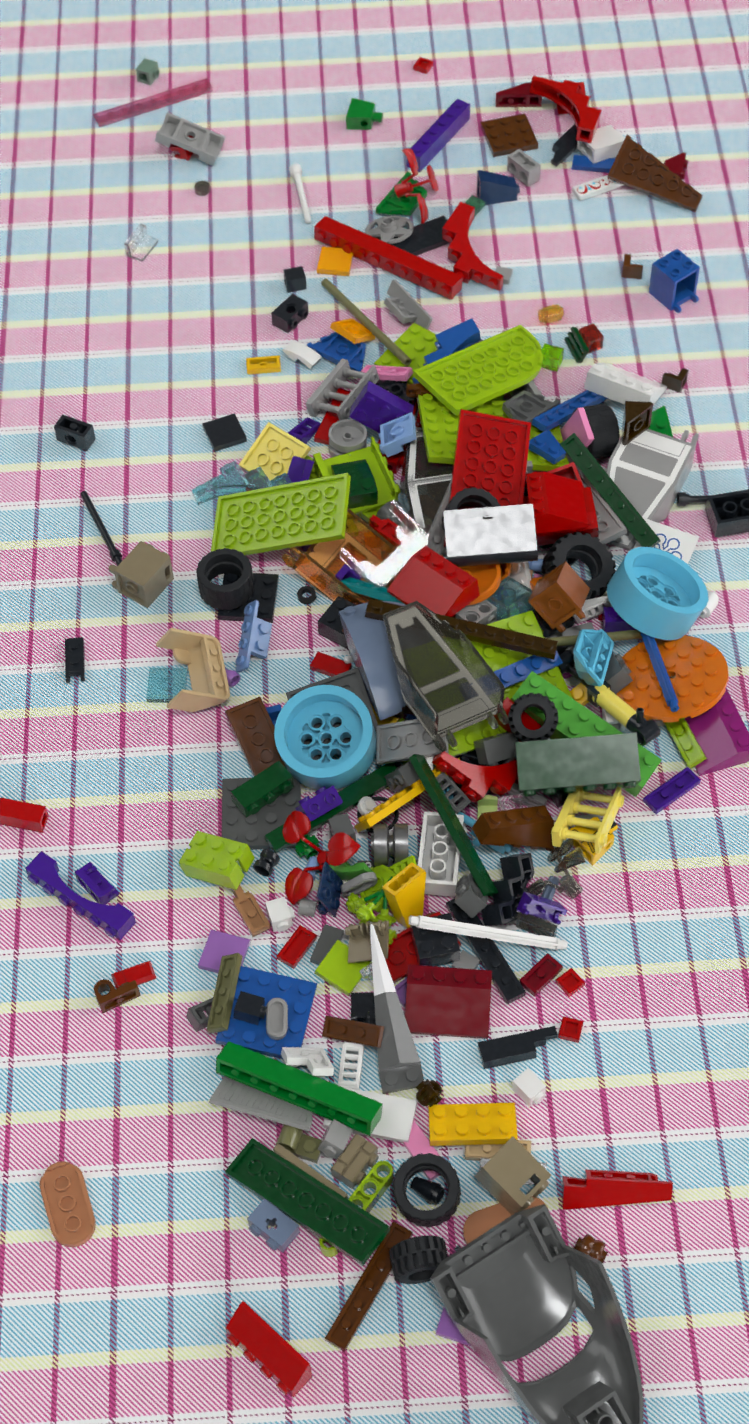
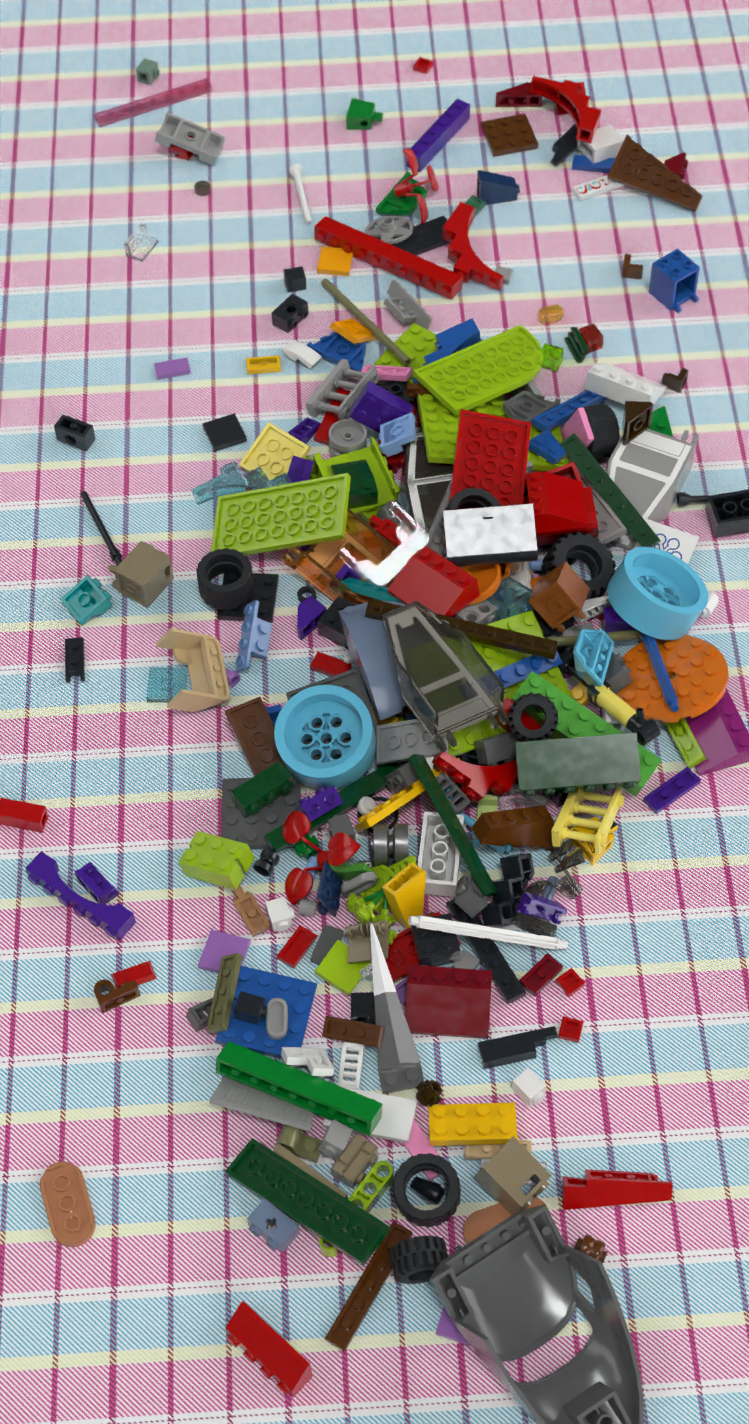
(87, 599): none -> teal plate
(172, 368): none -> medium lavender tile
(308, 615): none -> dark purple slope
(523, 167): light grey brick -> none

